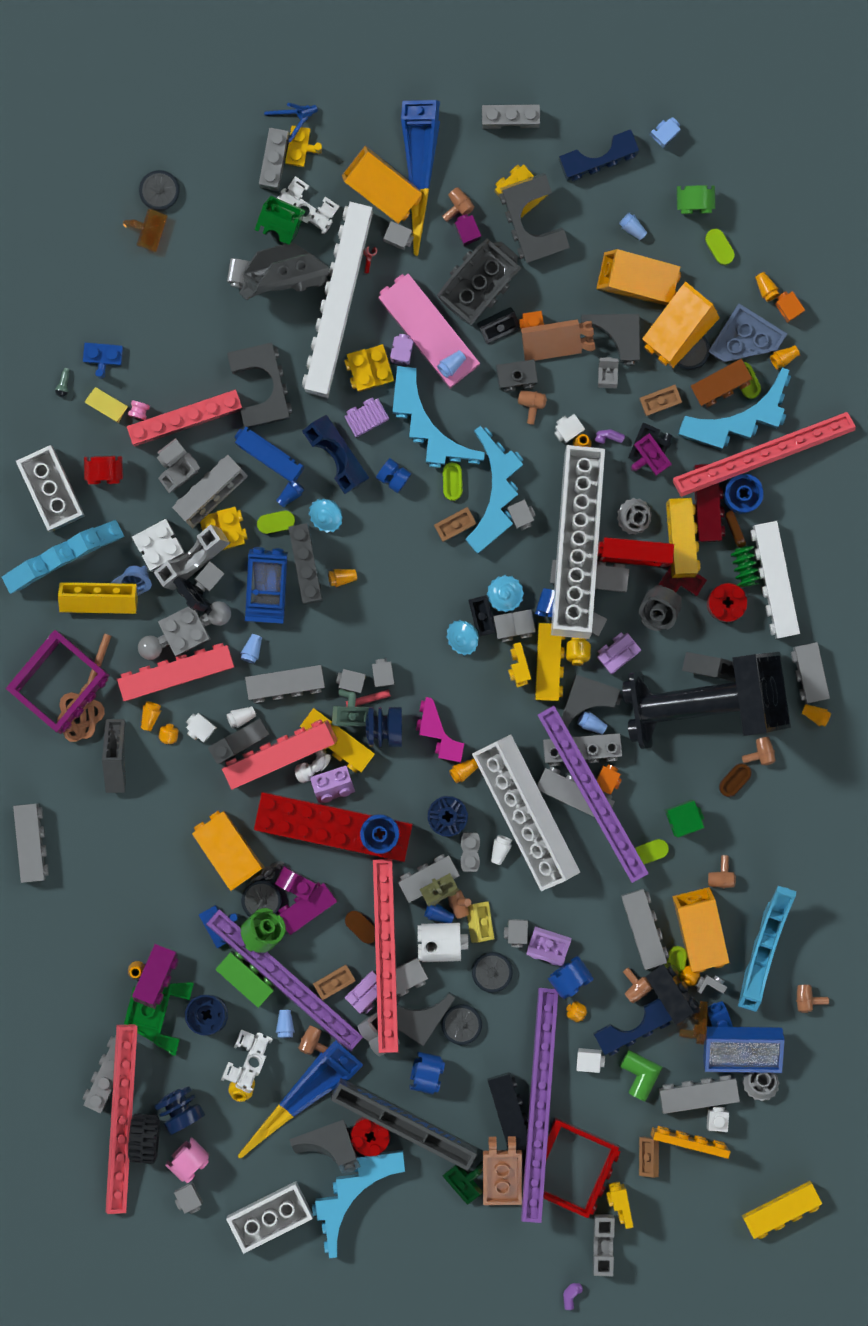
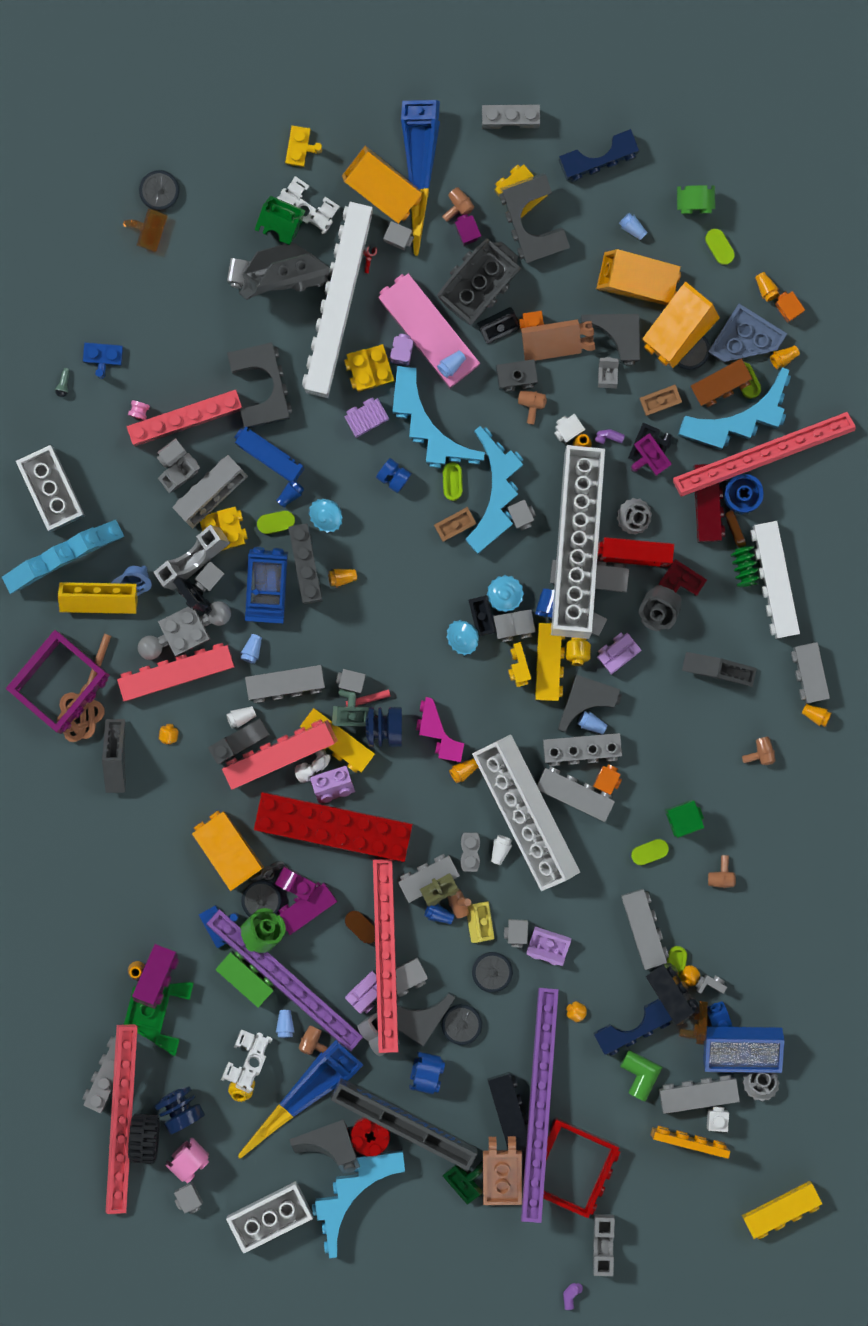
(29, 842): light grey brick -> none
(103, 468): red brick -> none
(106, 404): light yellow slope -> none
(150, 715): light orange cone -> none
(158, 544): white piece -> none
(196, 1019): dark blue wheel -> none
(200, 727): white brick -> none
(274, 159): light grey brick -> none
(302, 112): blue plant -> none
(324, 435): dark blue arch -> none
(334, 982): medium nougat plate -> none
(373, 842): blue brick -> none
(382, 673): light grey brick -> none
(447, 942): white cylinder -> none
(456, 823): dark blue wheel -> none
(570, 977): blue brick -> none
(590, 1060): white brick -> none
(592, 794): medium lavender plate -> none
(619, 1200): yellow plate -> none
(640, 987): nougat piece -> none
(648, 1157): medium nougat plate -> none
(665, 132): light blue brick -> none
(682, 534): yellow brick -> none
(701, 929): light orange slope -> none
(718, 609): red brick -> none
(735, 780): reddish brown tile -> none
(756, 694): black piece -> none
(764, 948): medium azure arch -> none
(806, 1000): nougat piece -> none

